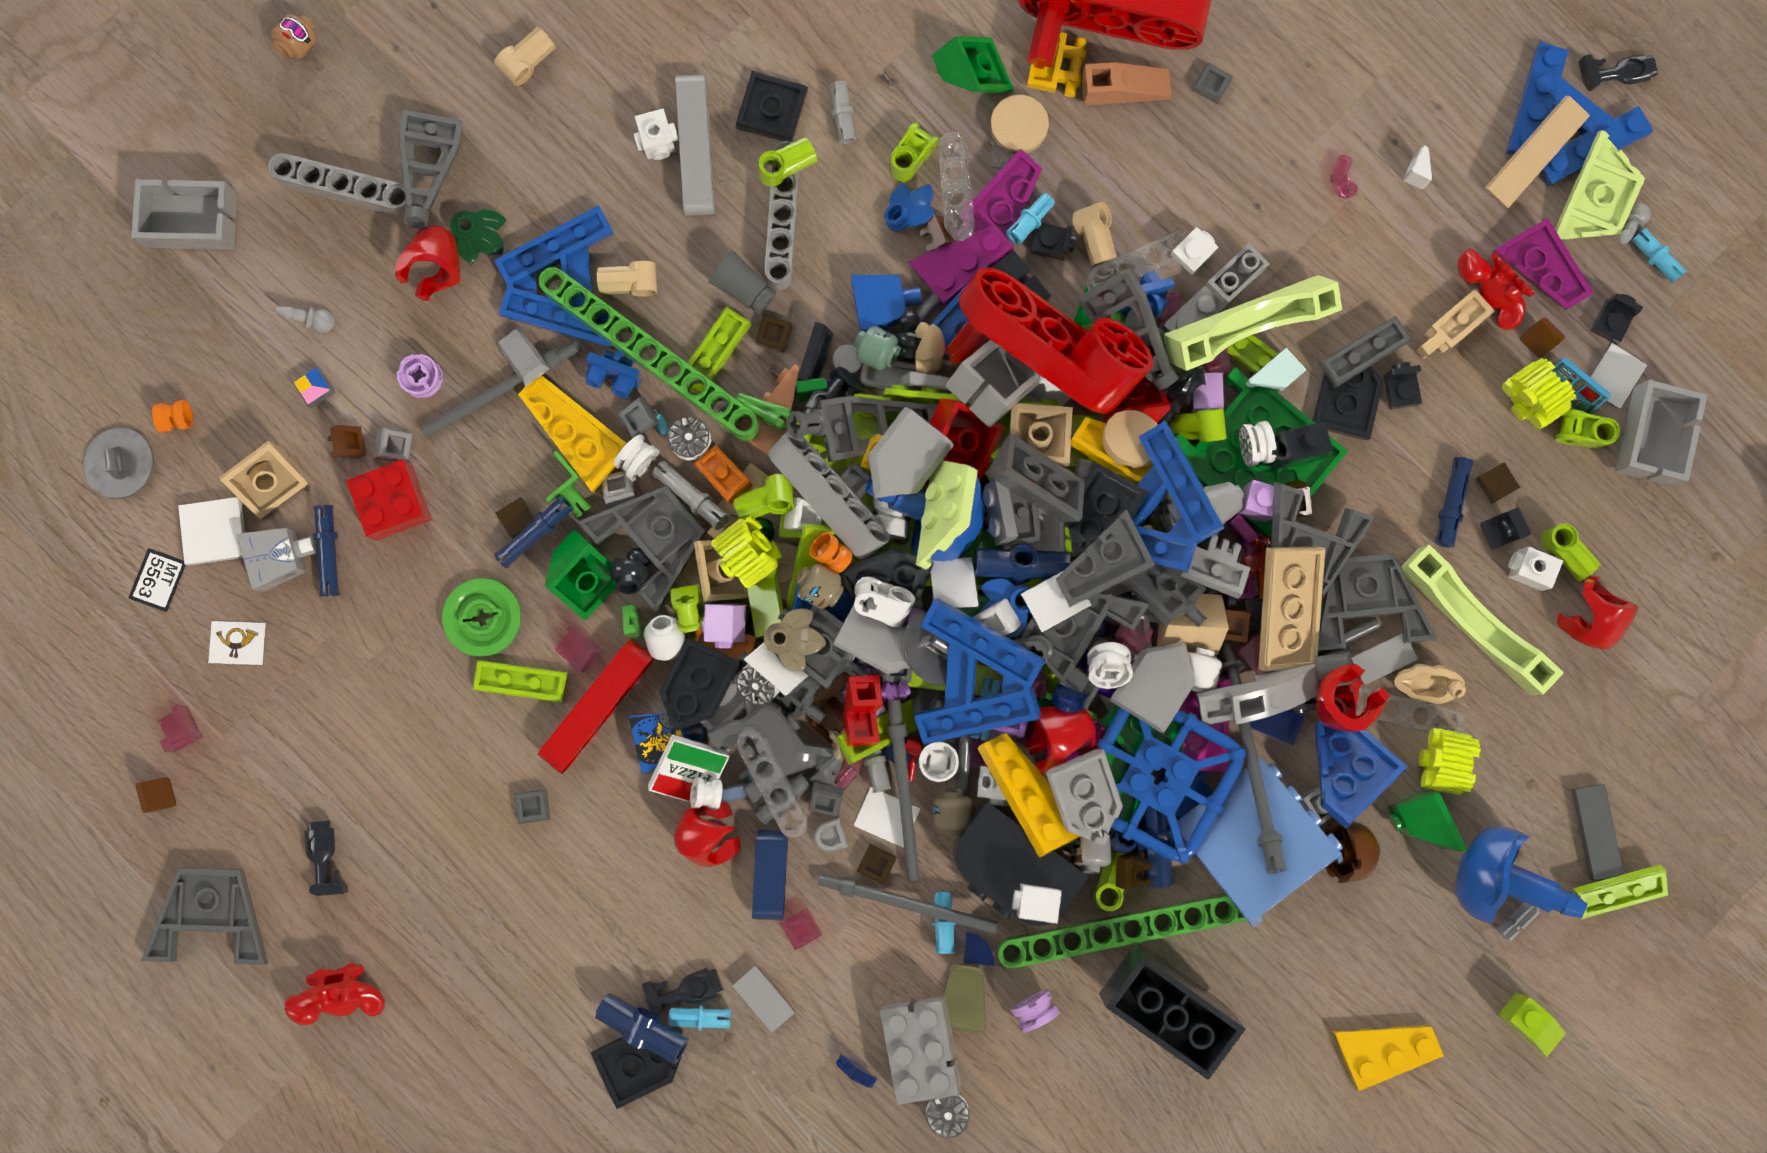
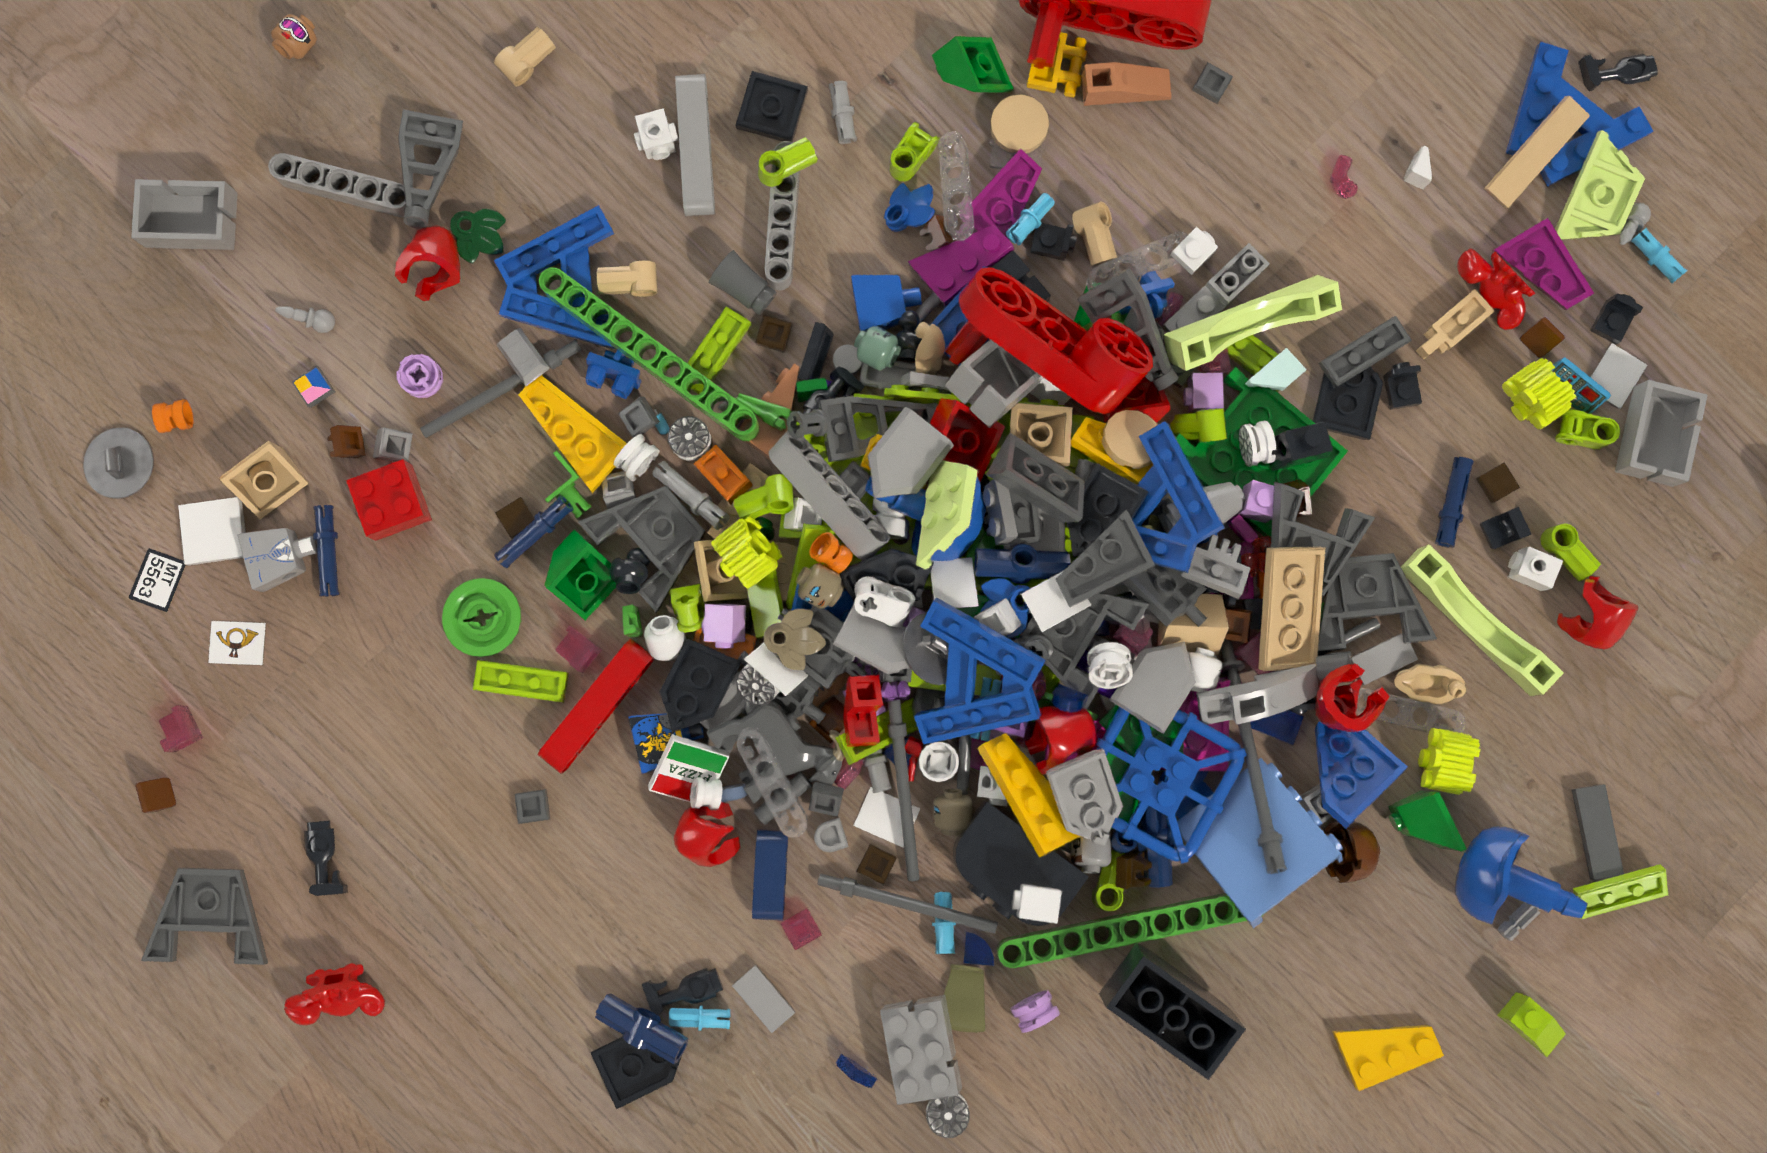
(1182, 390): black piece -> none

